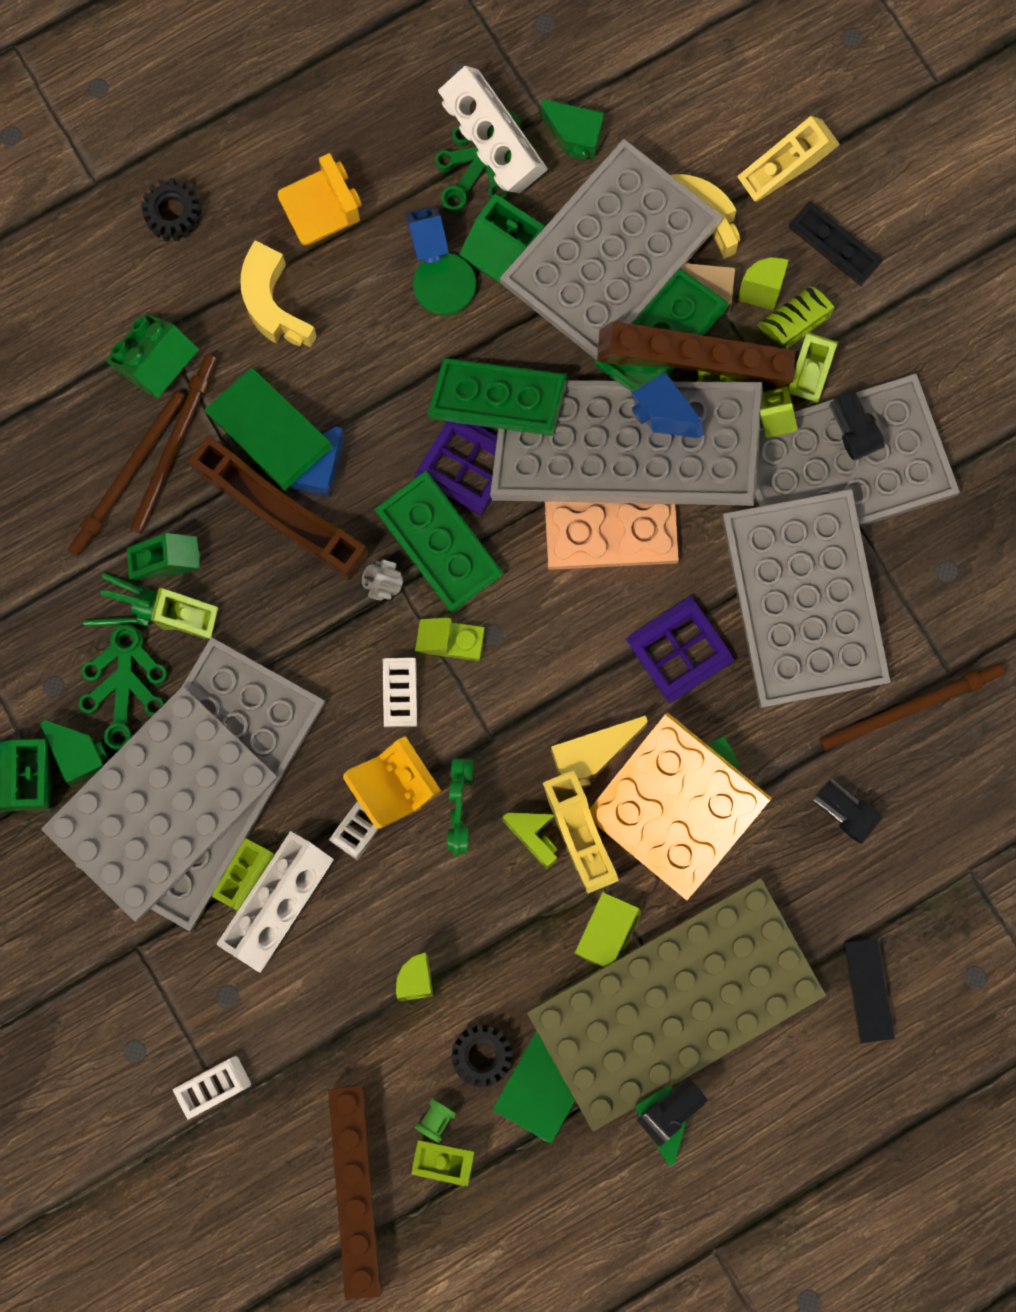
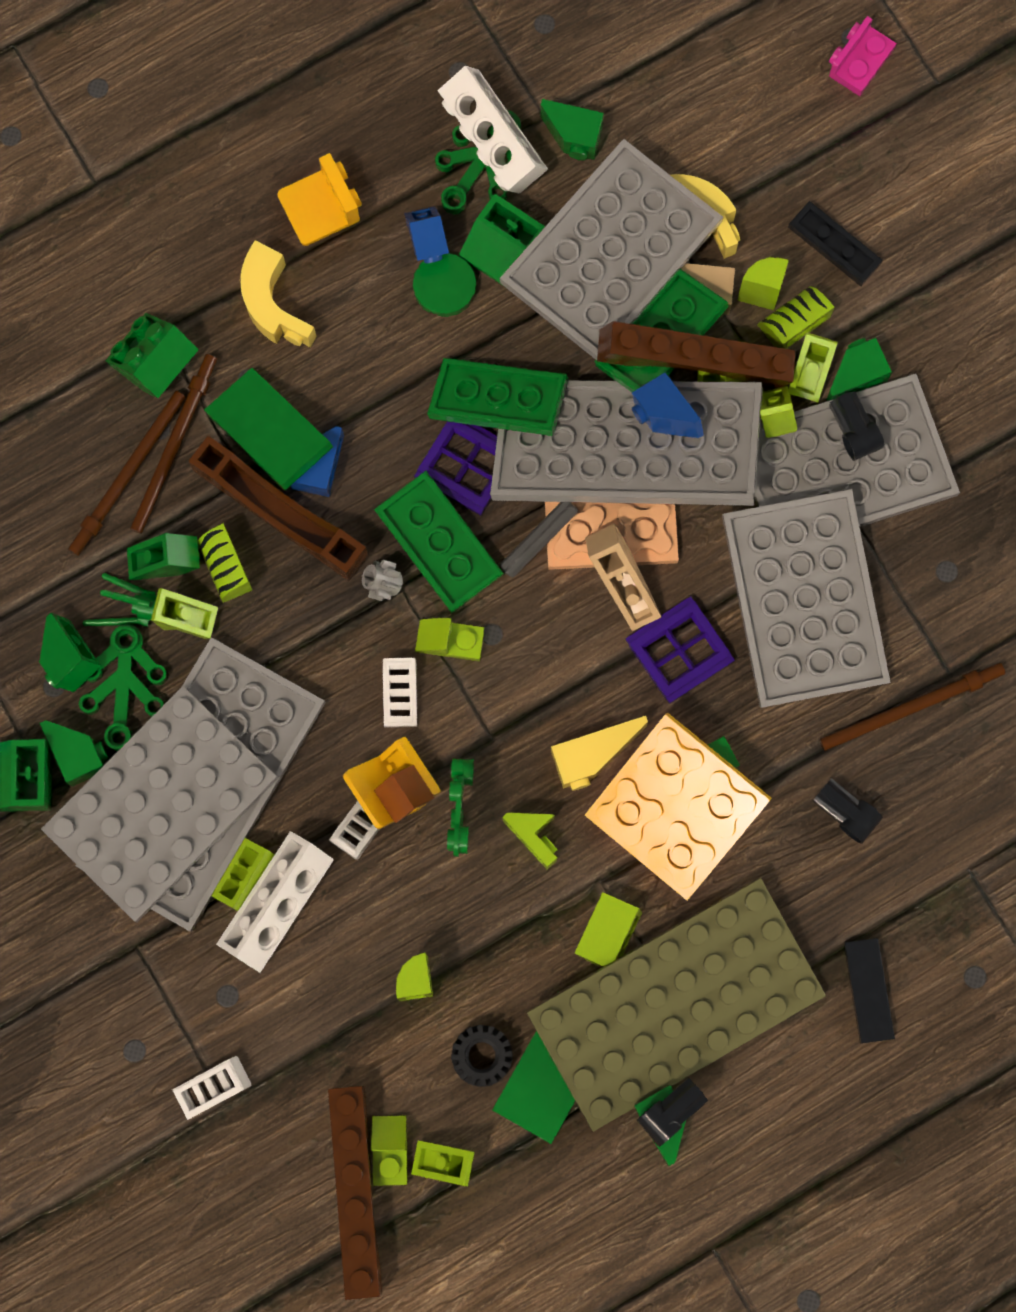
(65, 655): none -> green slope
(166, 192): black tyre -> none
(223, 563): none -> lime brick
(389, 1150): none -> lime slope
(403, 793): none -> dark orange panel
(435, 1121): bright green bush -> none
(538, 538): none -> dark grey axle
(579, 831): light yellow arch -> none
(622, 576): none -> tan slope
(789, 158): light yellow slope -> none
(860, 368): none -> green slope
(861, 57): none -> dark pink bracket

